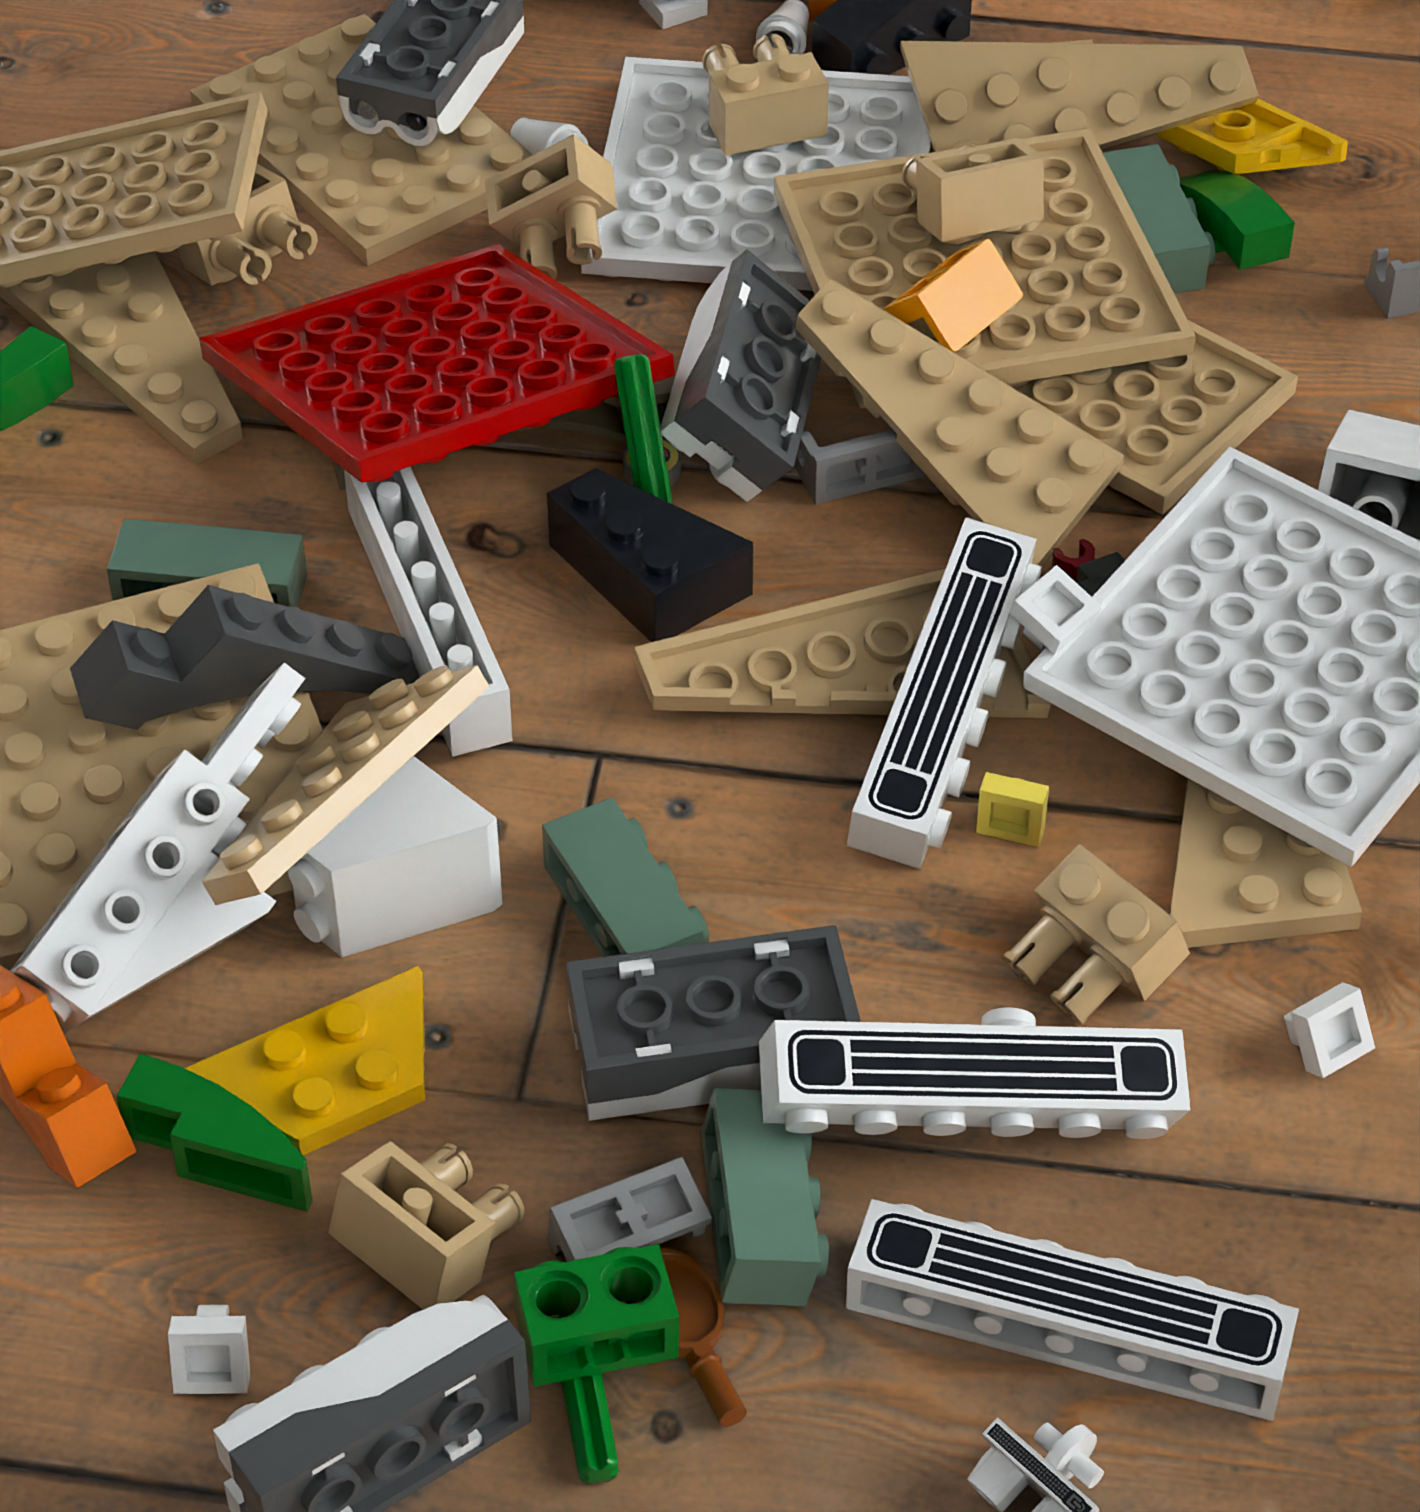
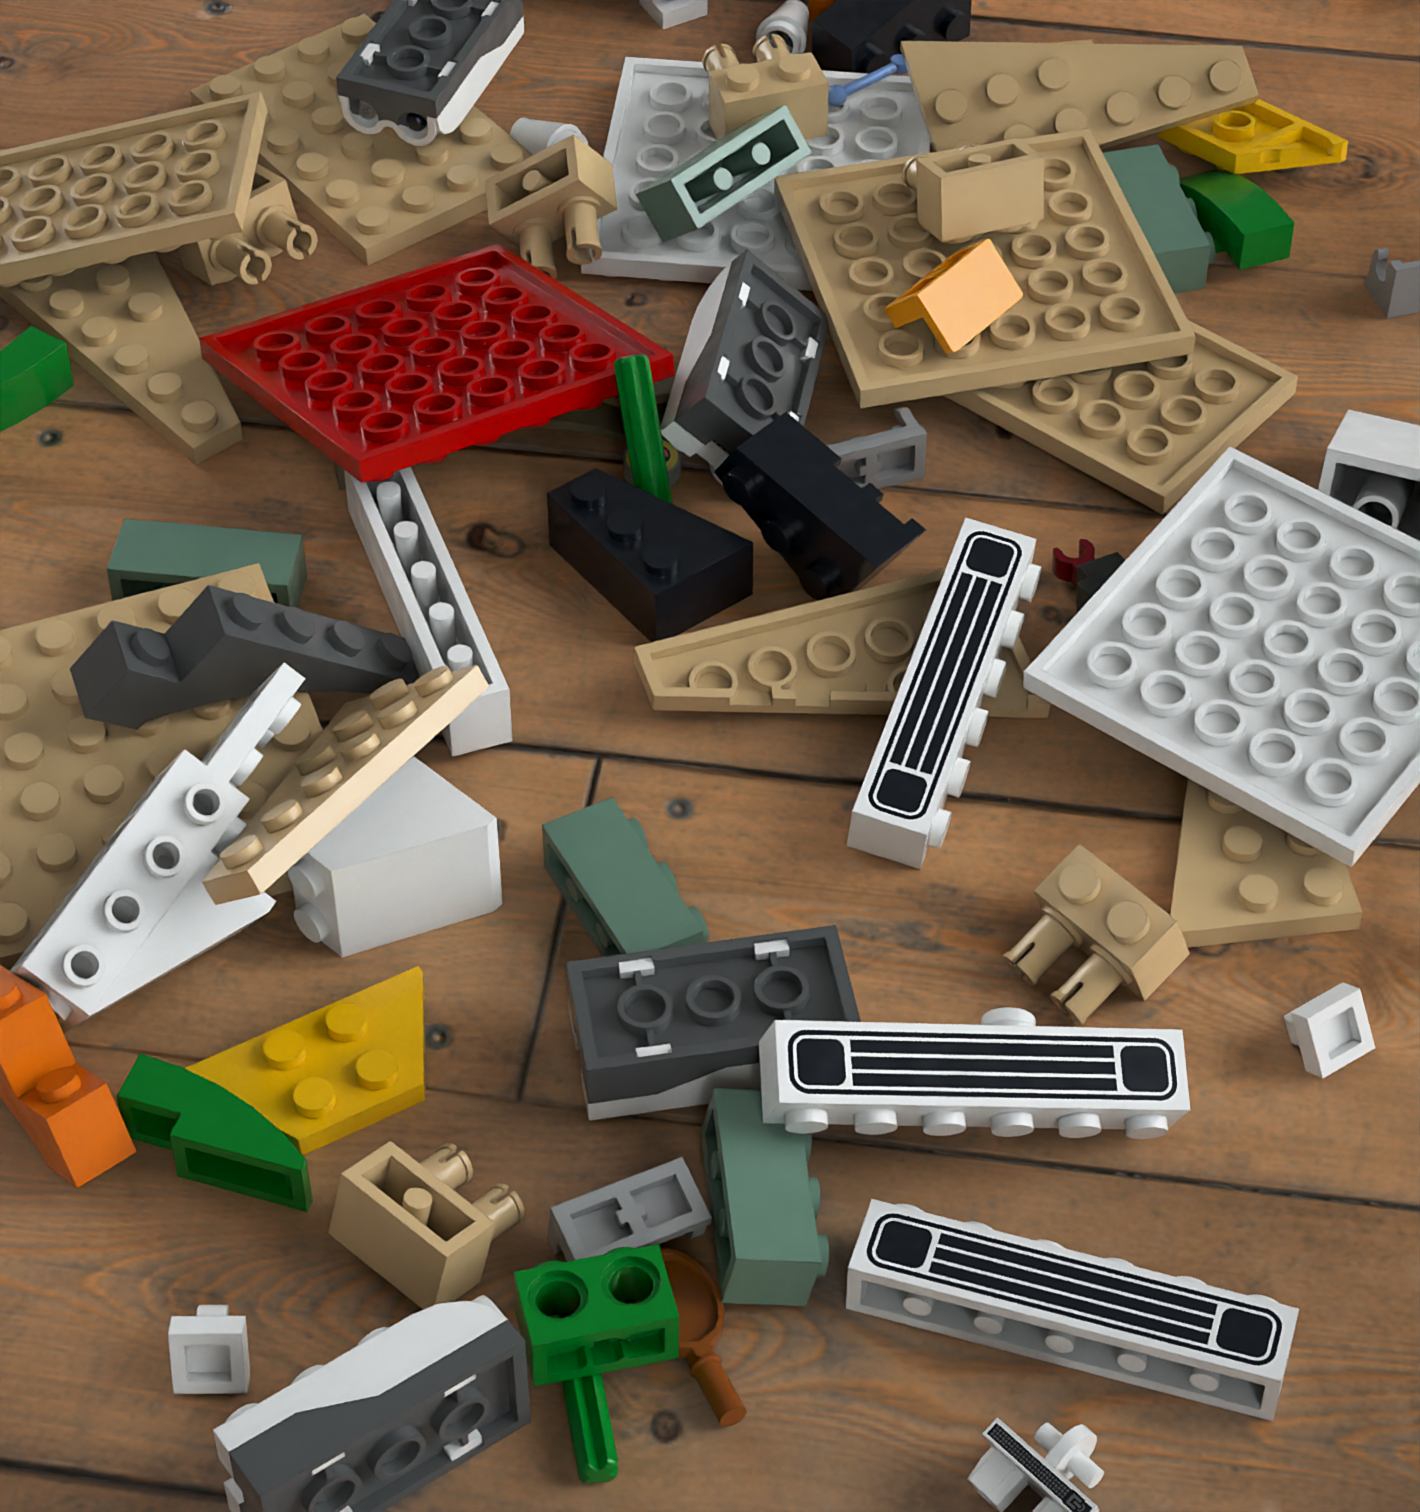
(723, 173): none -> sand green brick
(812, 511): none -> black wedge
(838, 94): none -> medium blue hinge
(962, 426): tan wing -> none
(1012, 809): light yellow plate -> none
(1054, 610): white tile -> none

